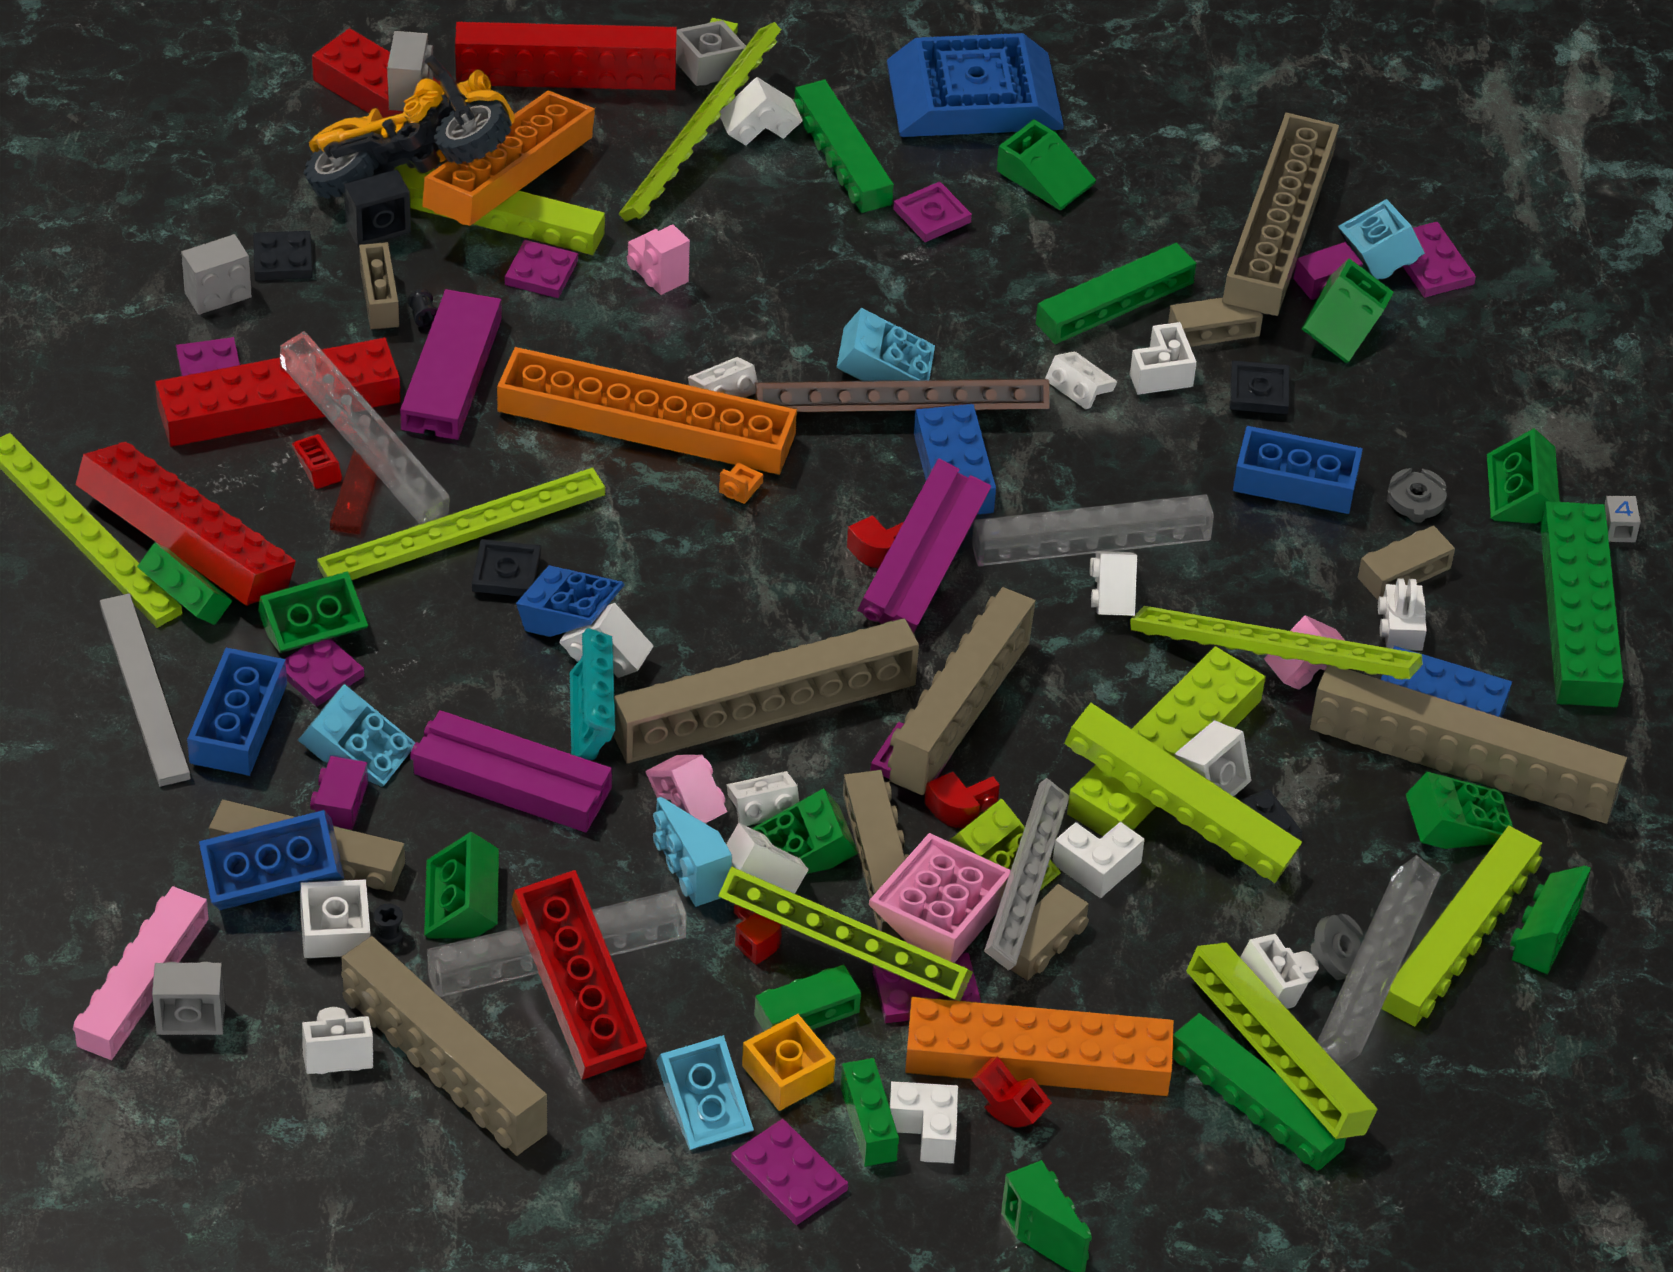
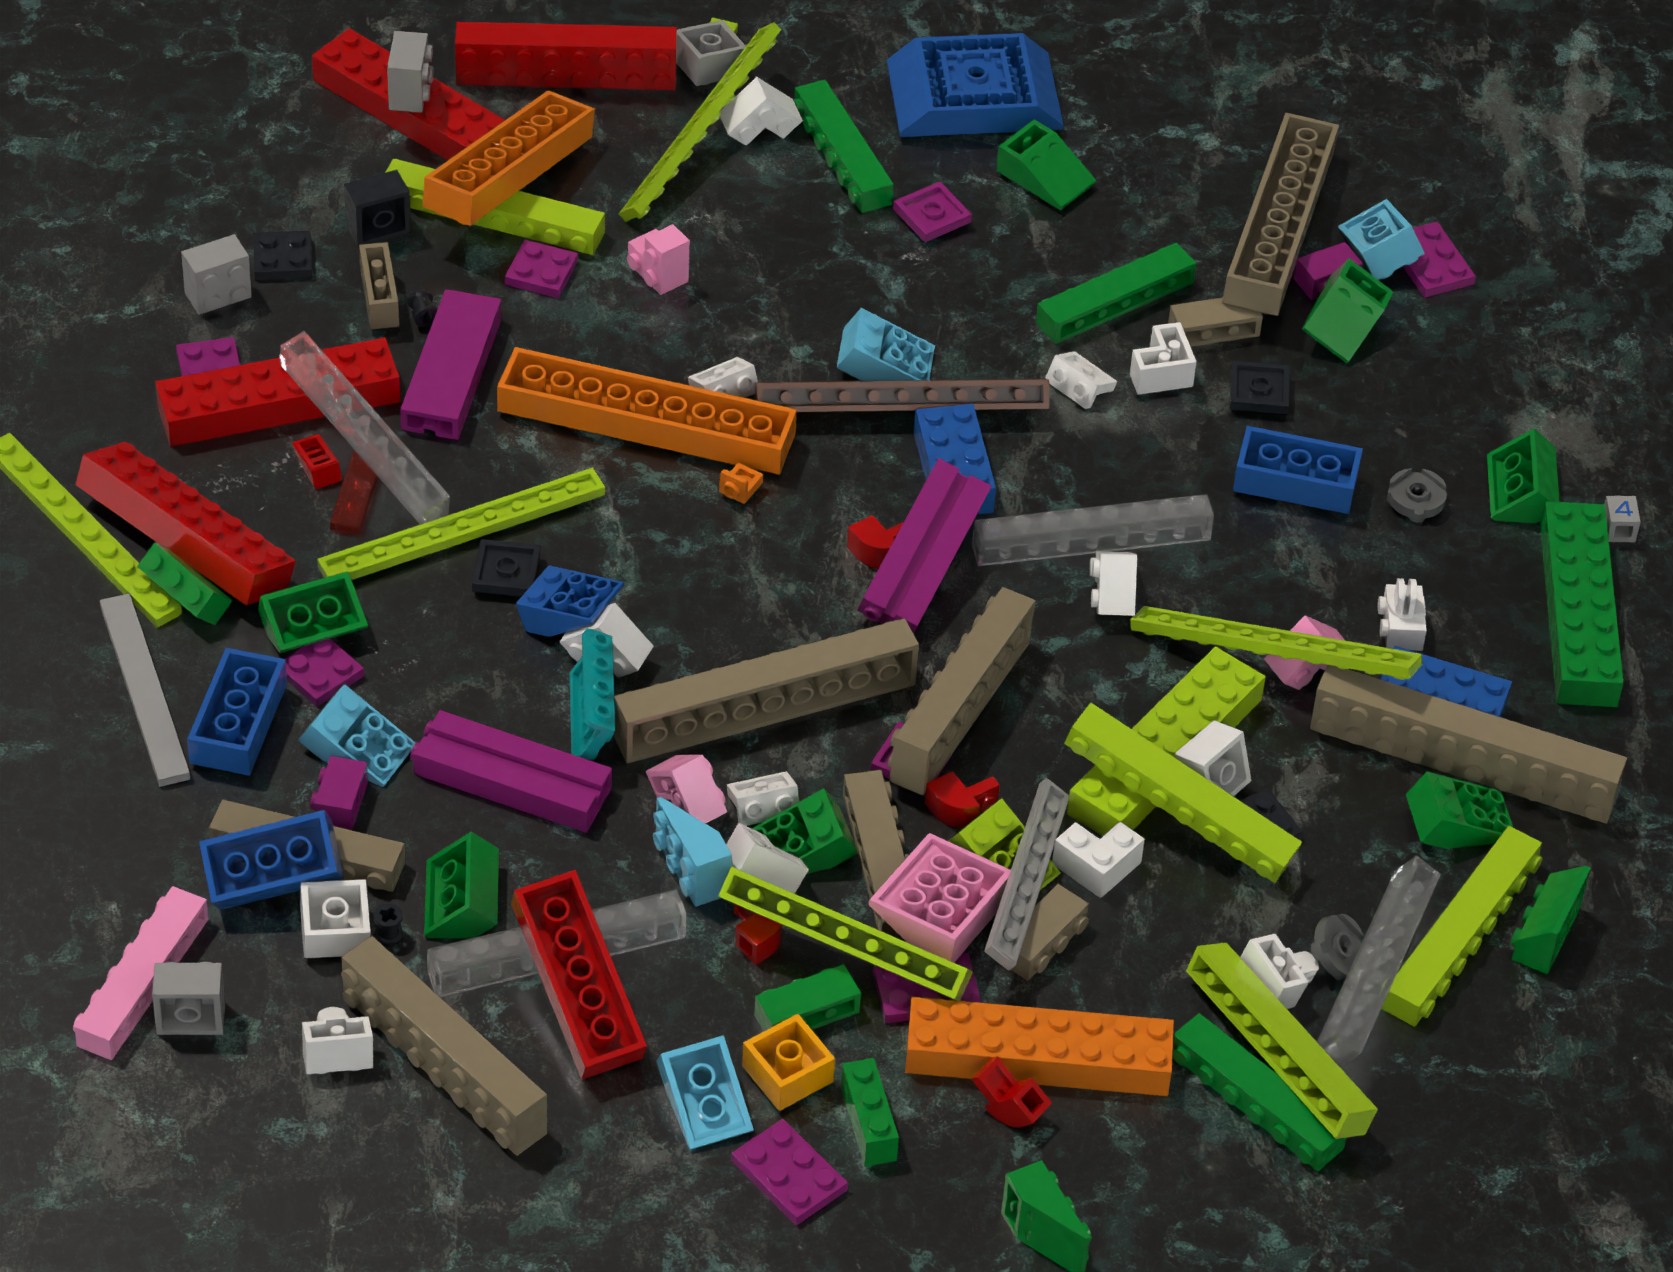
(436, 125): piece -> none
(928, 1112): white brick -> none
(1414, 557): dark tan brick -> none

